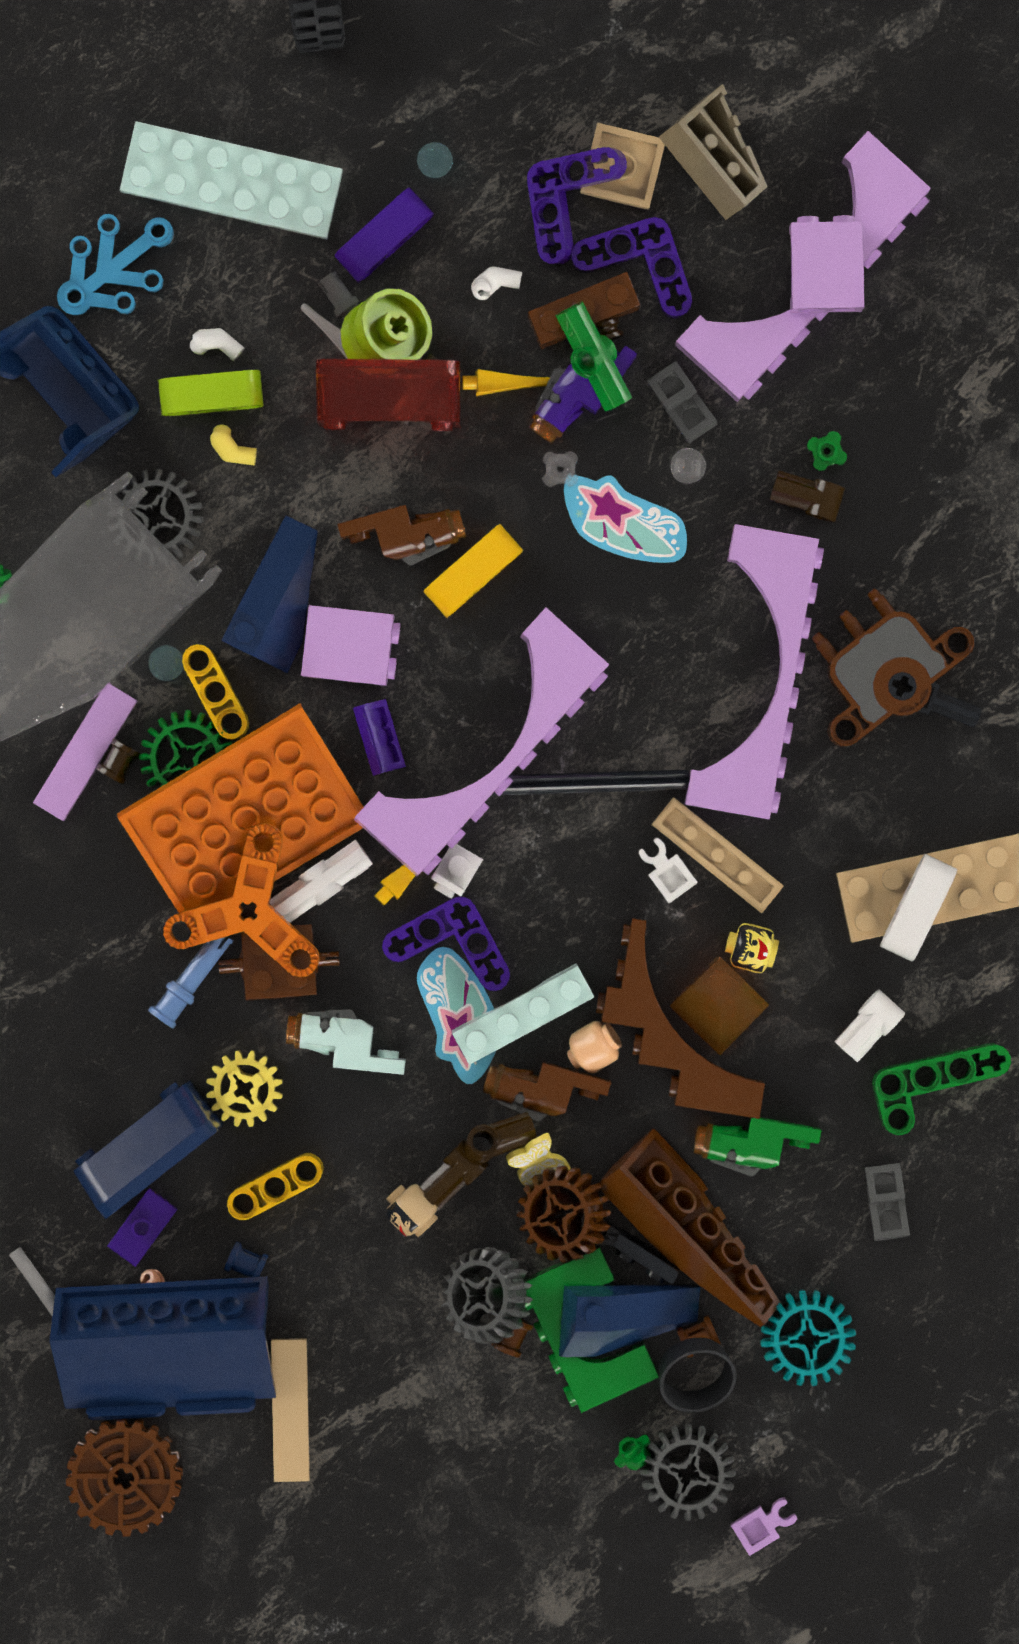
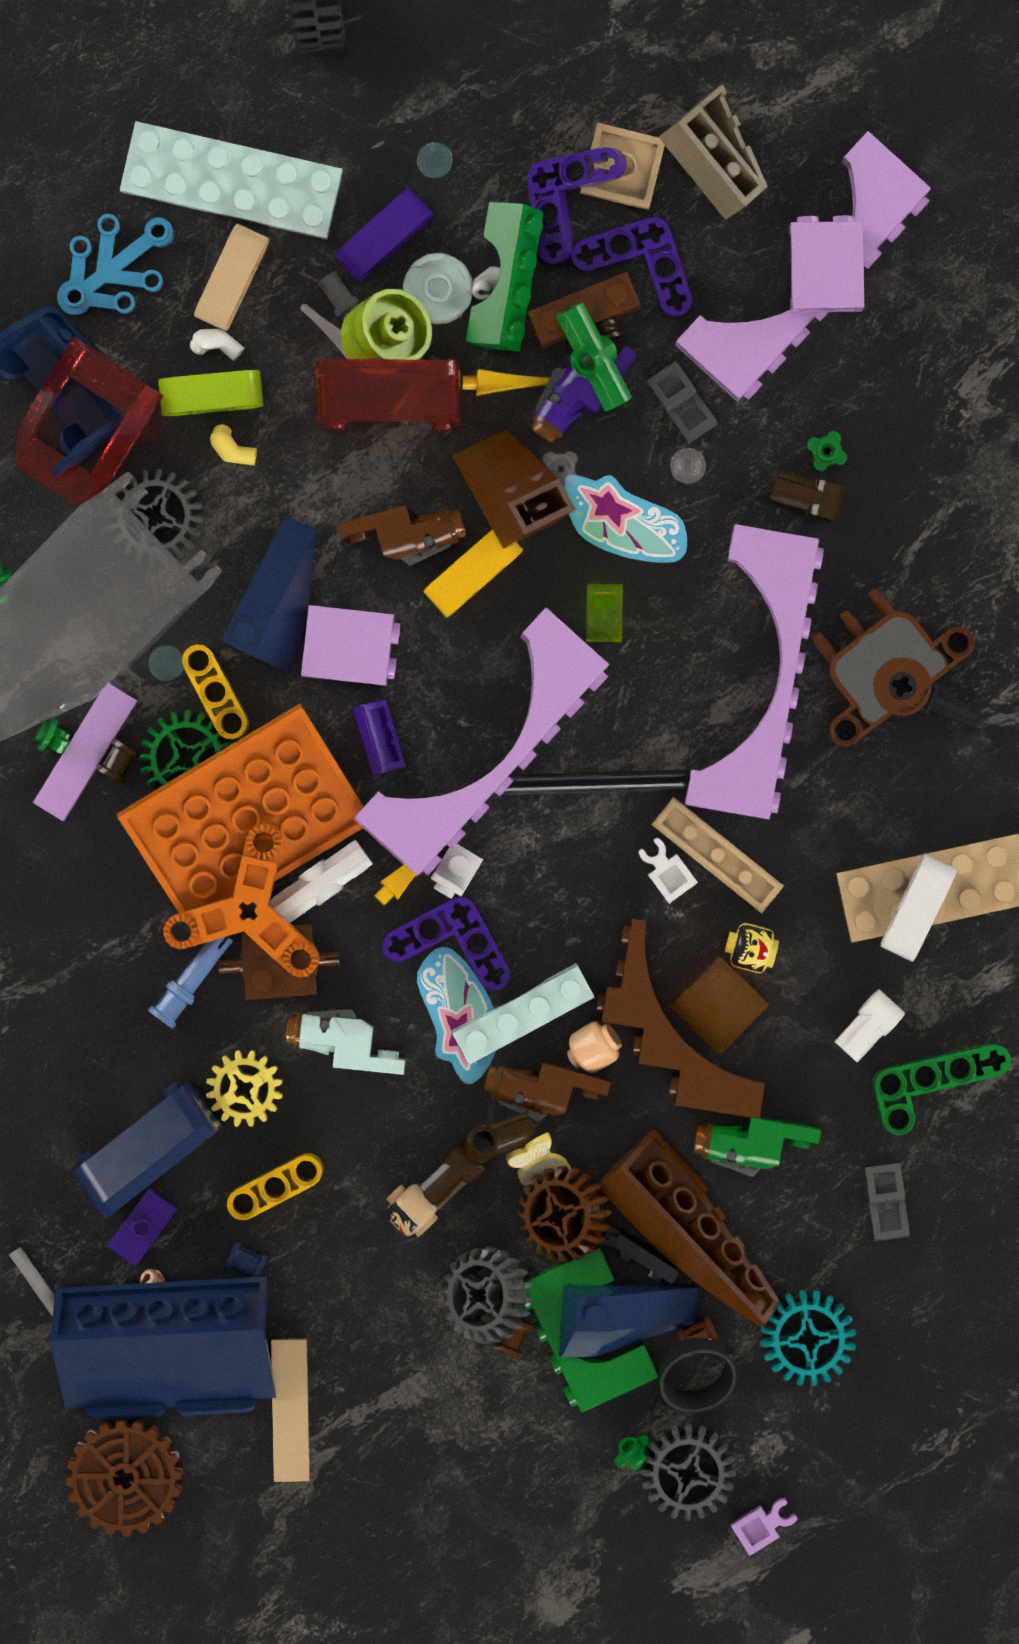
(53, 736): none -> green plate
(111, 384): none -> clear red wedge
(231, 277): none -> tan beam
(441, 286): none -> light aqua tile
(501, 317): none -> green arch
(512, 488): none -> reddish brown slope
(604, 612): none -> clear neon green slope

